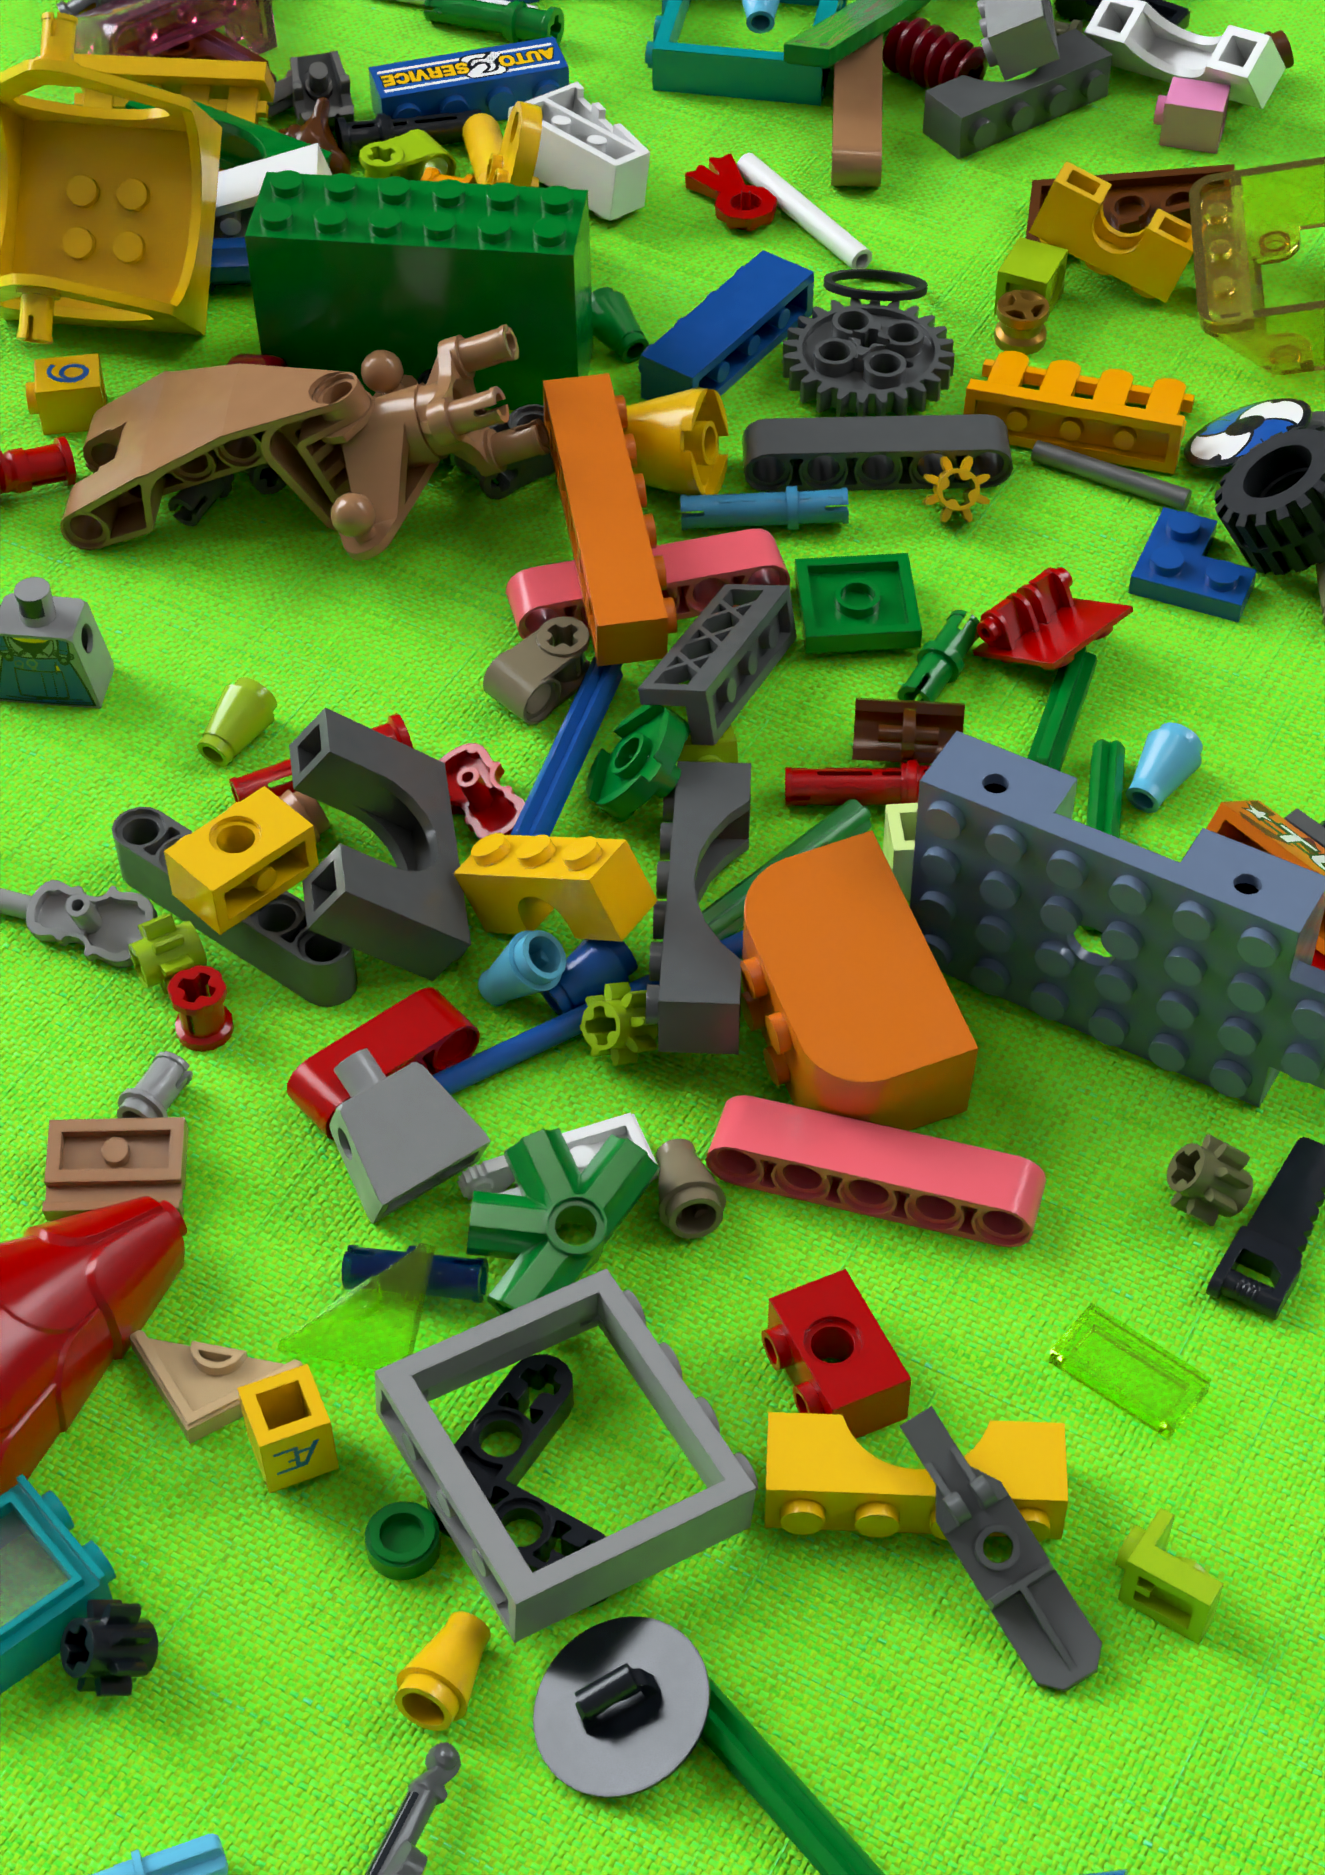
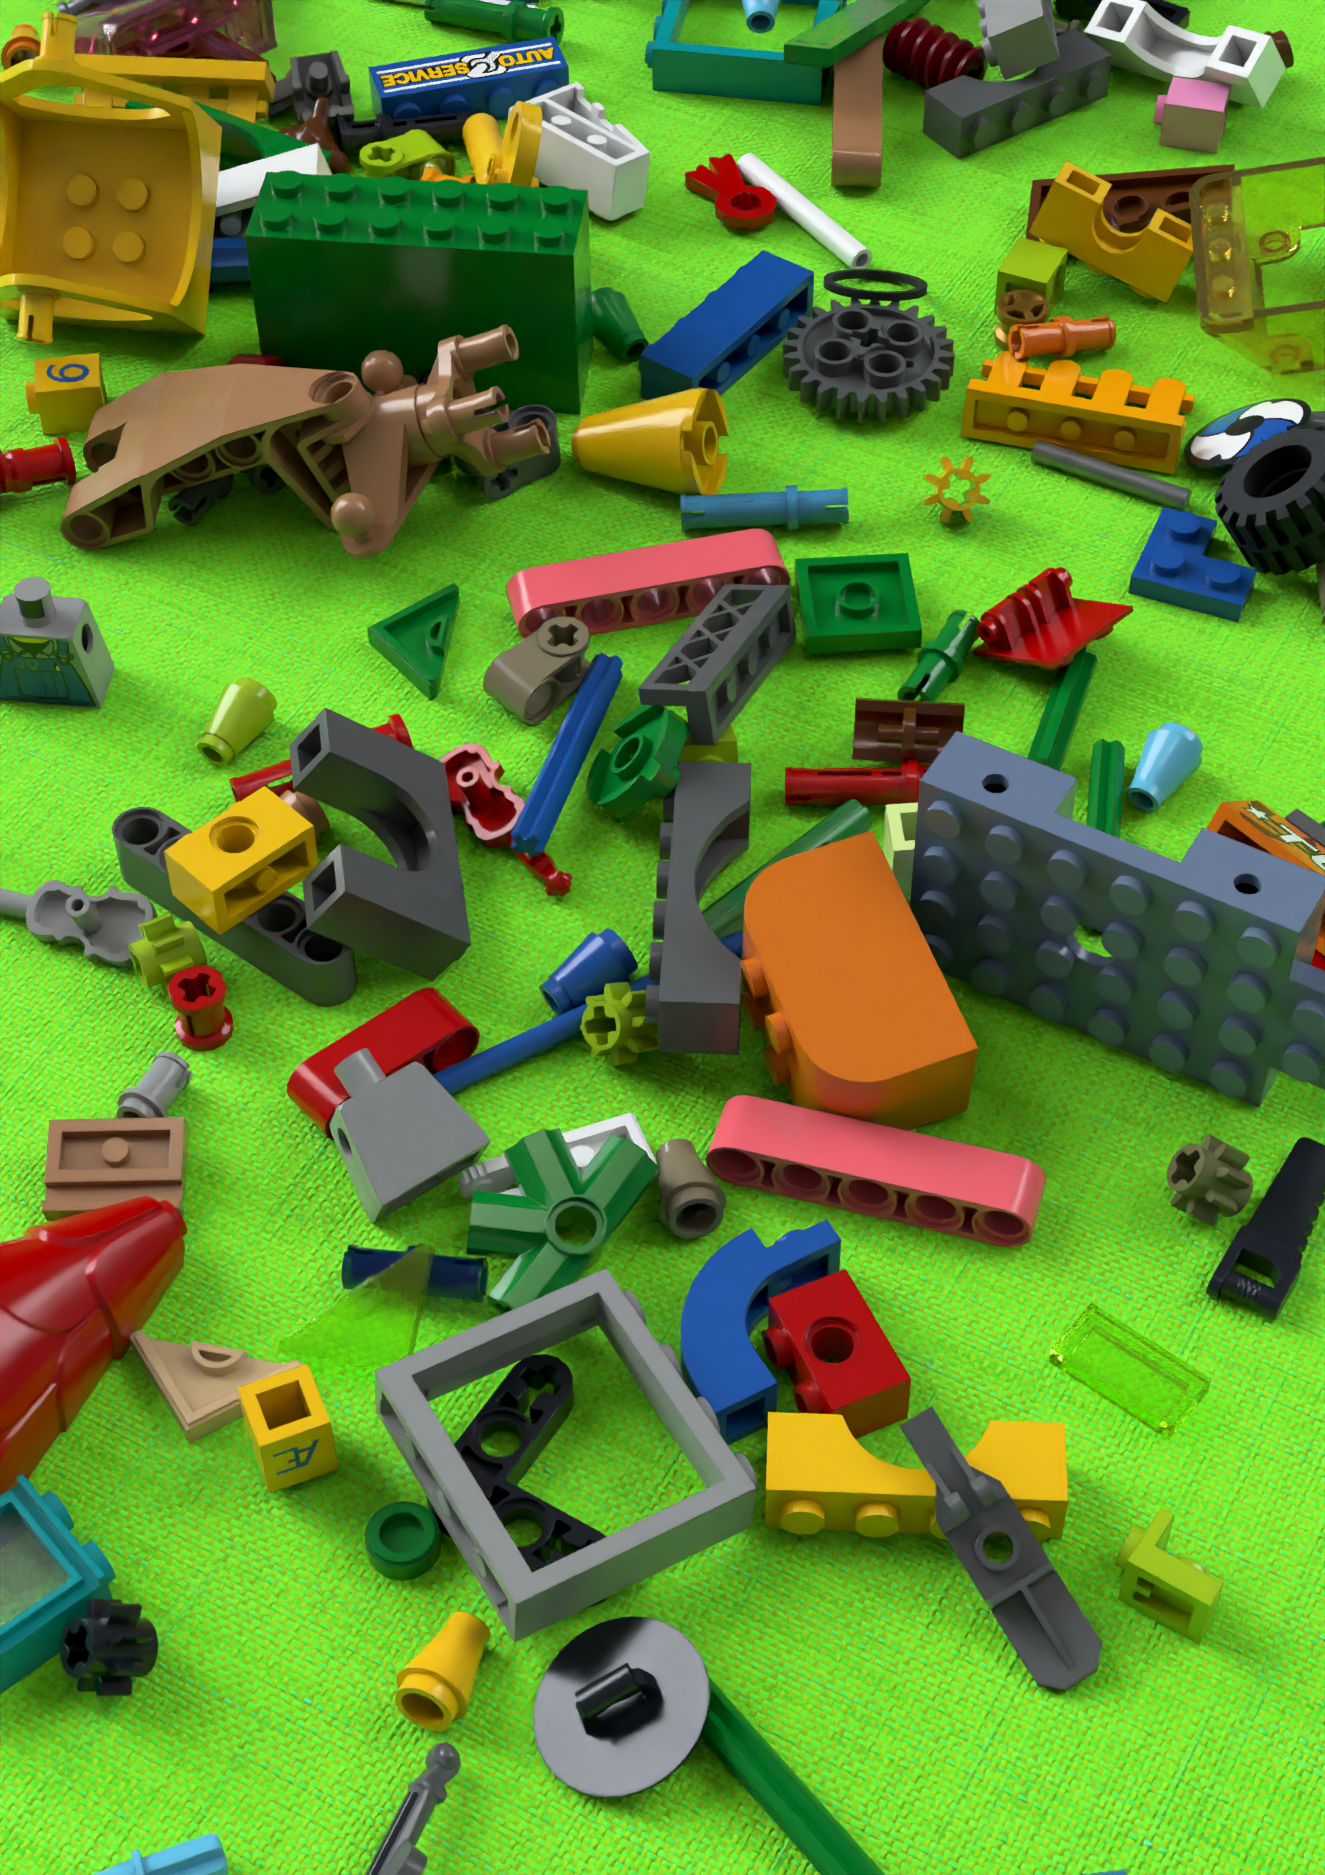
(21, 46): none -> orange cone
(419, 638): none -> green tile
(525, 967): medium azure cone -> none
(586, 879): yellow arch -> none
(606, 520): orange brick -> none
(726, 1307): none -> blue arch
(872, 451): dark grey beam -> none
(1061, 337): none -> orange pin

